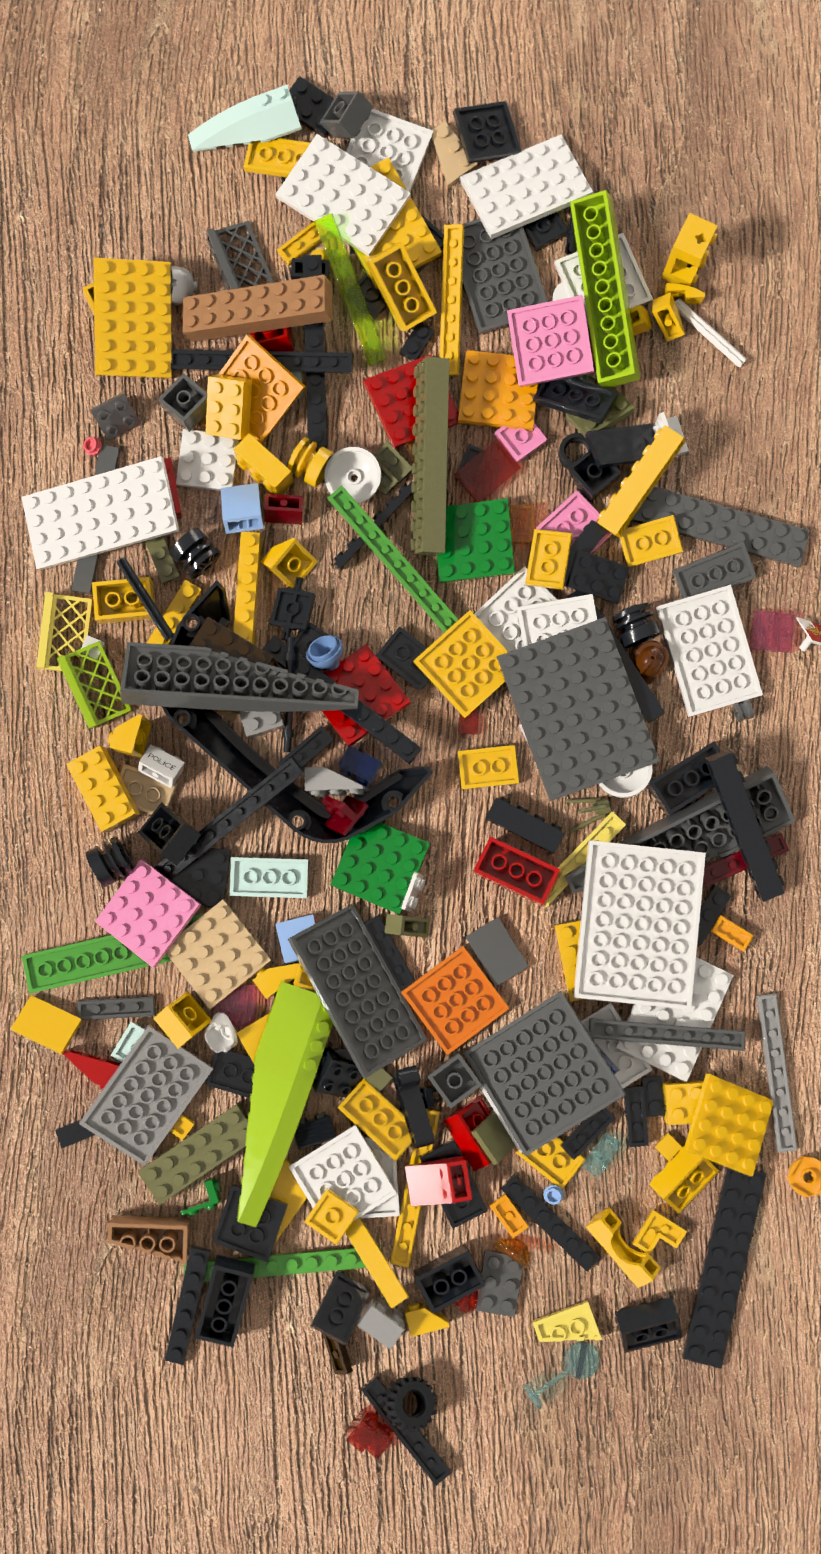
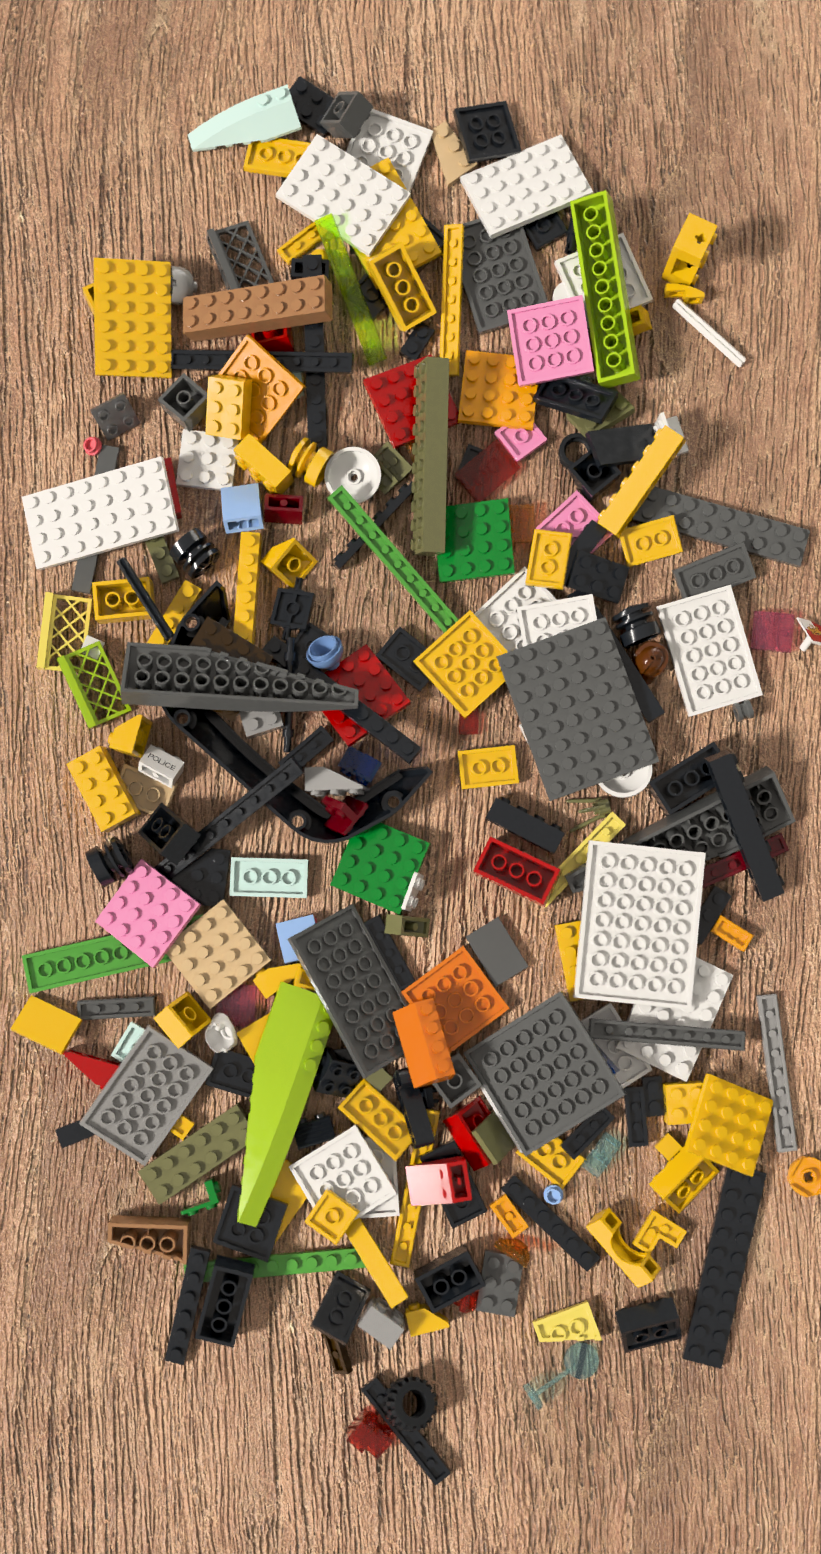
(423, 1043): none -> orange slope
(668, 317): yellow slope -> none

